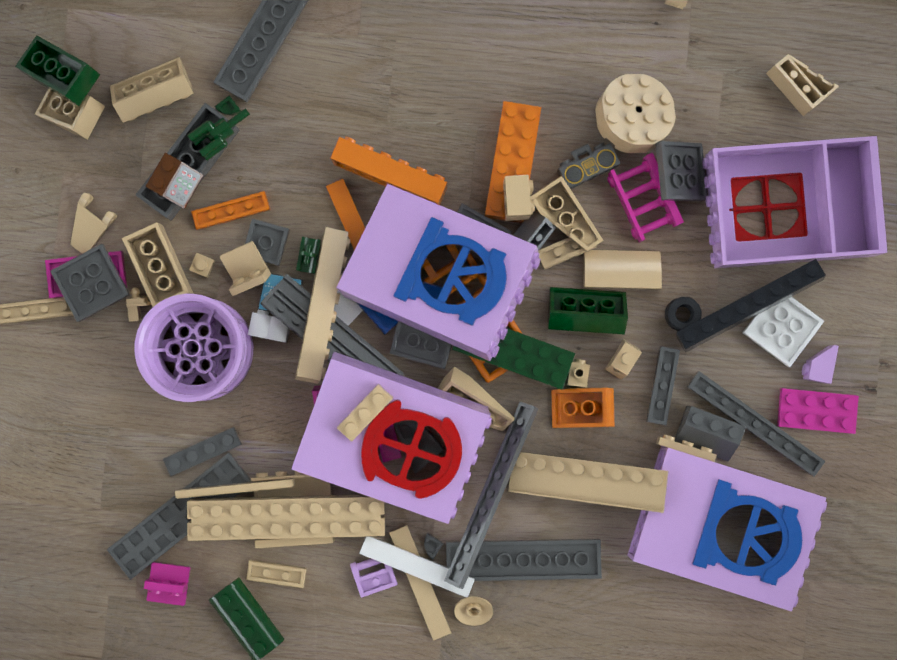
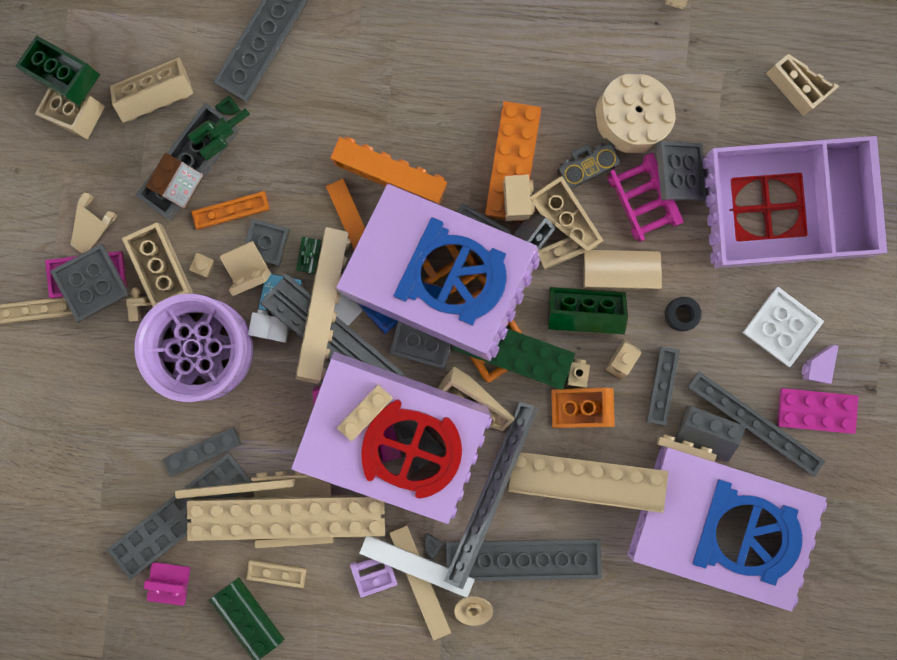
(750, 305): black brick -> none

